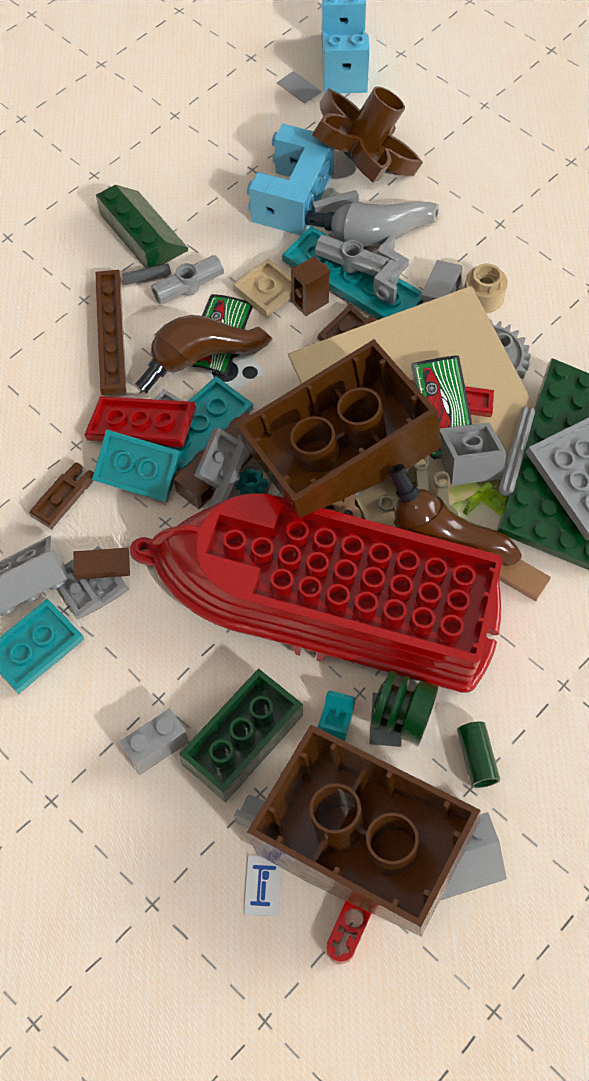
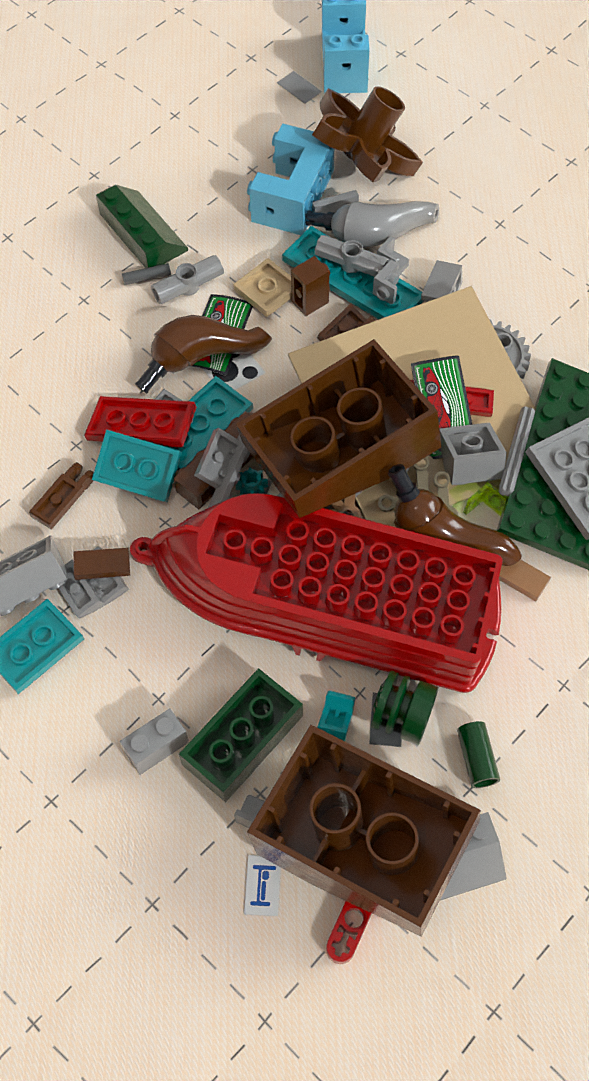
(110, 333): reddish brown plate -> none
(489, 285): tan piece -> none

